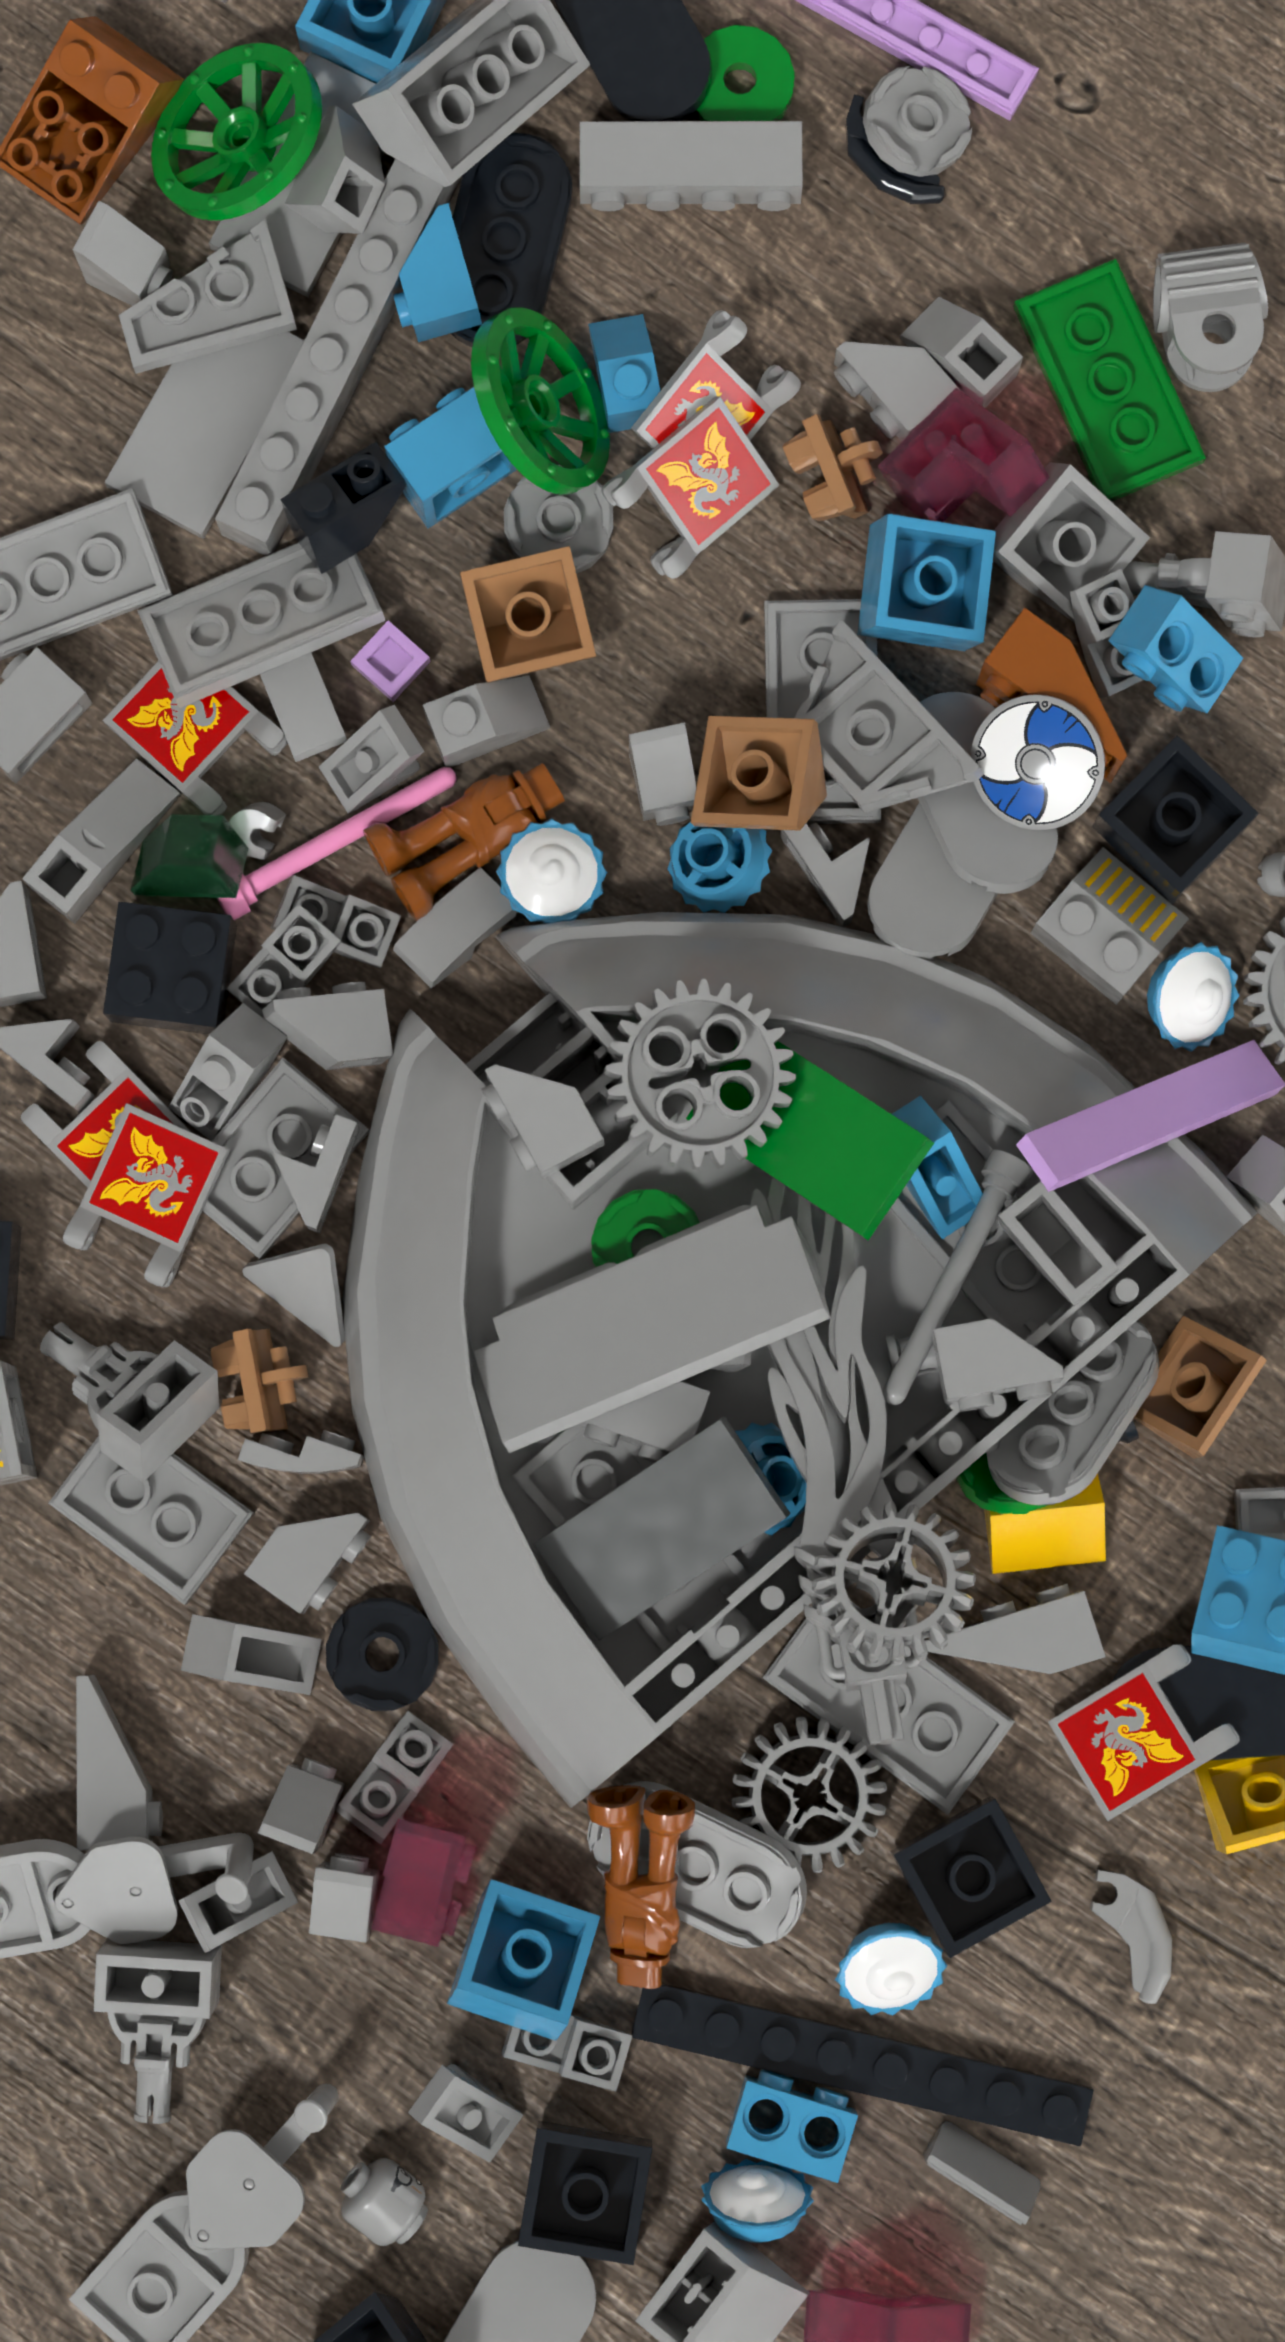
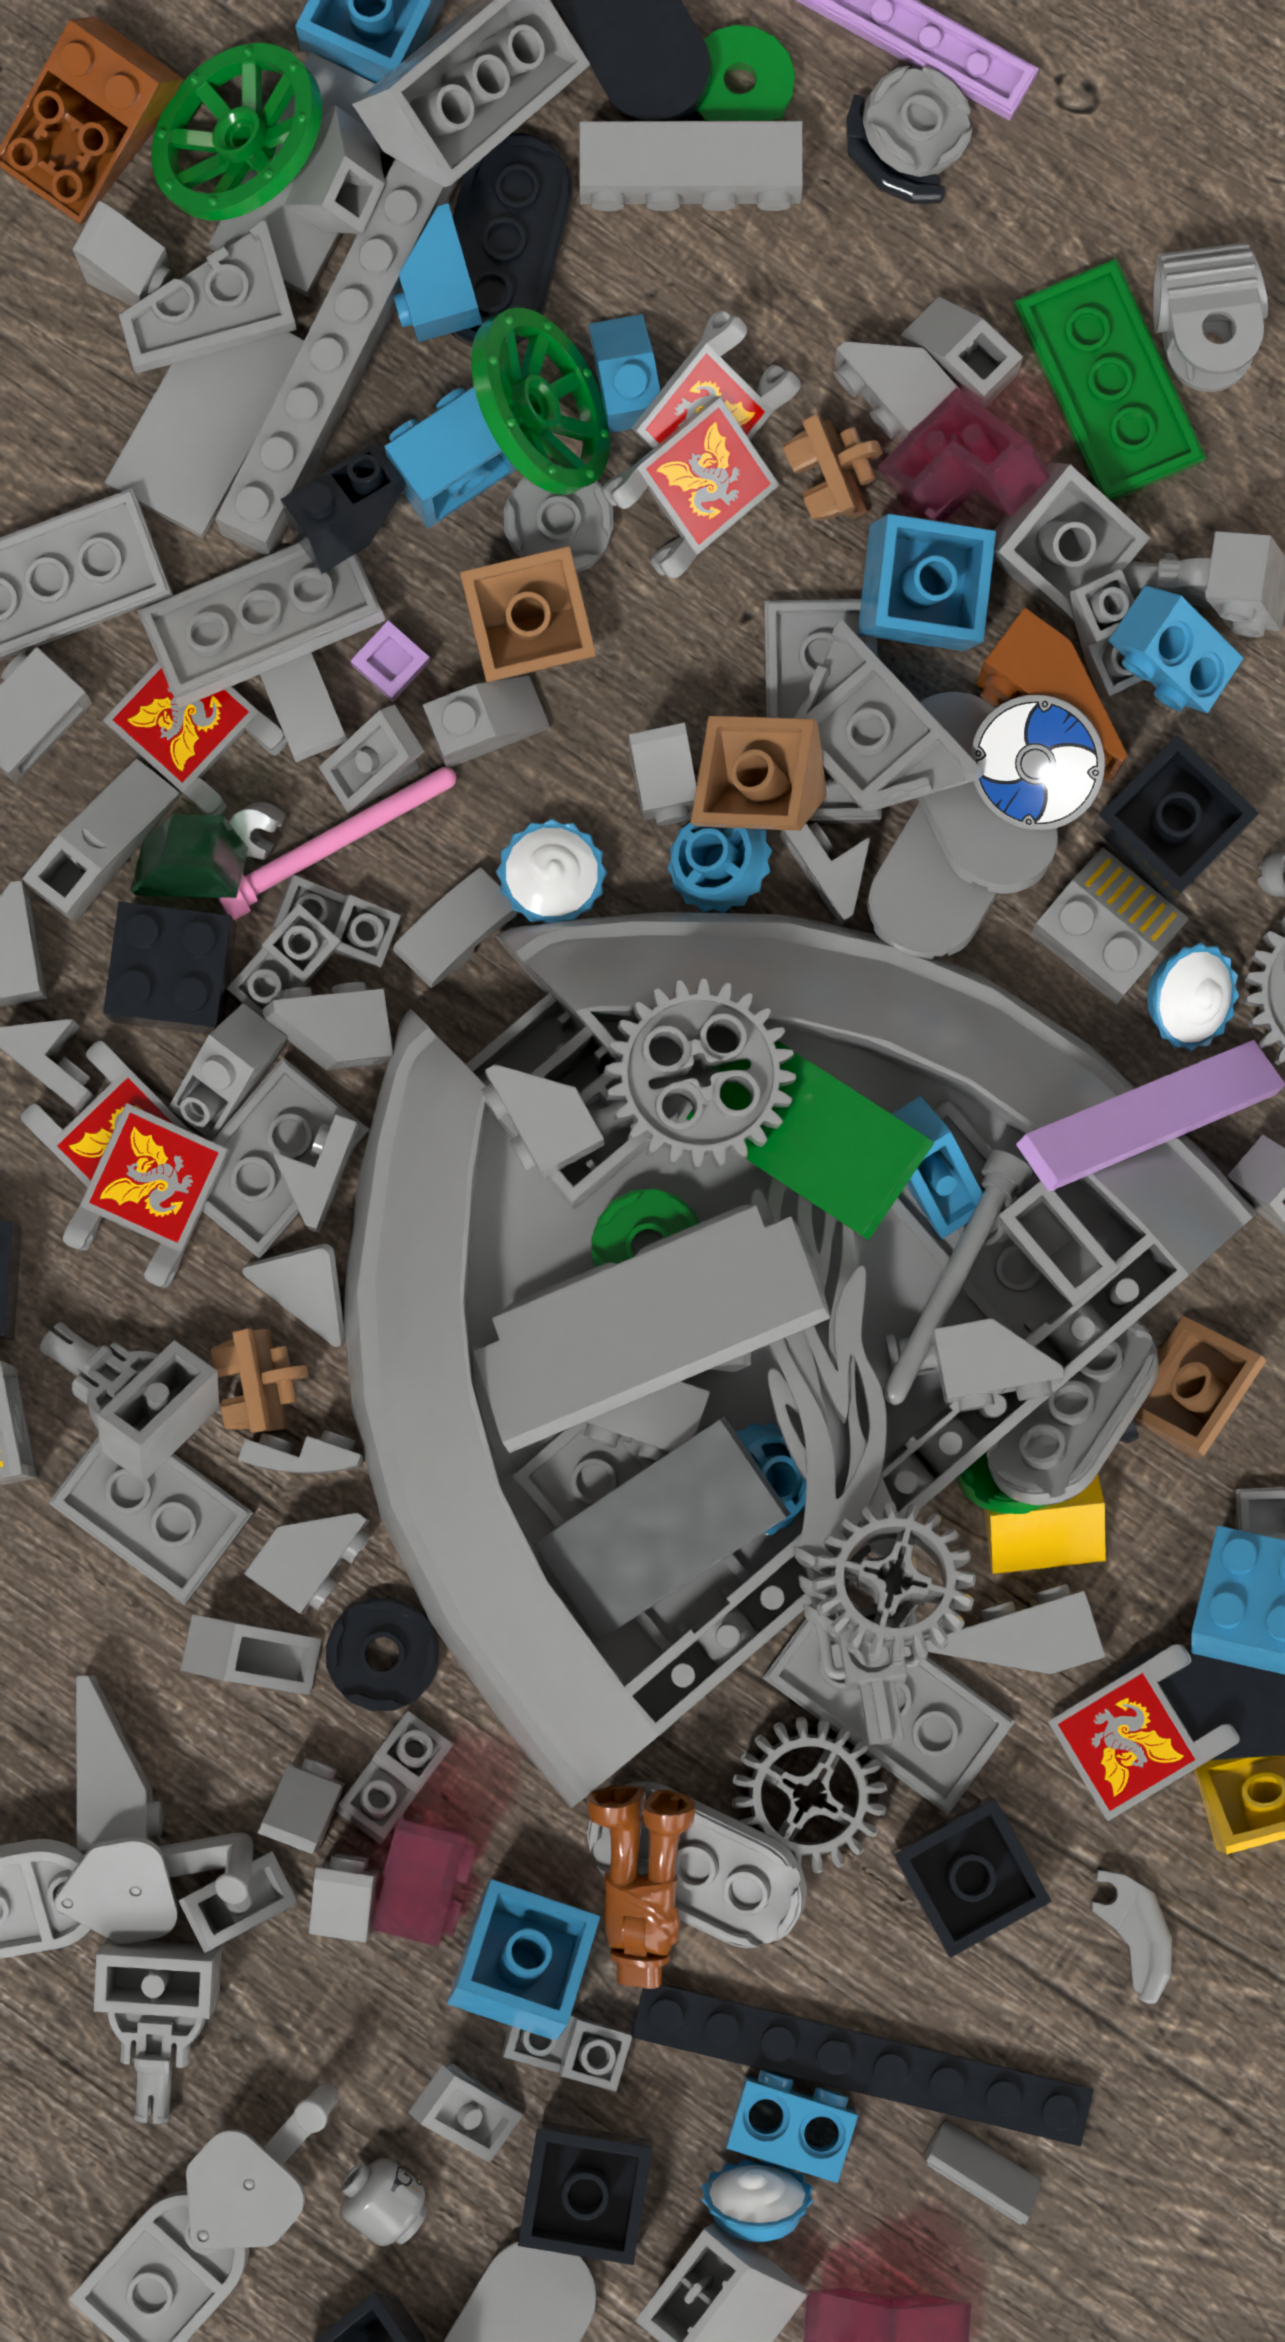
(481, 817): dark orange piece -> none
(890, 1969): white piece -> none

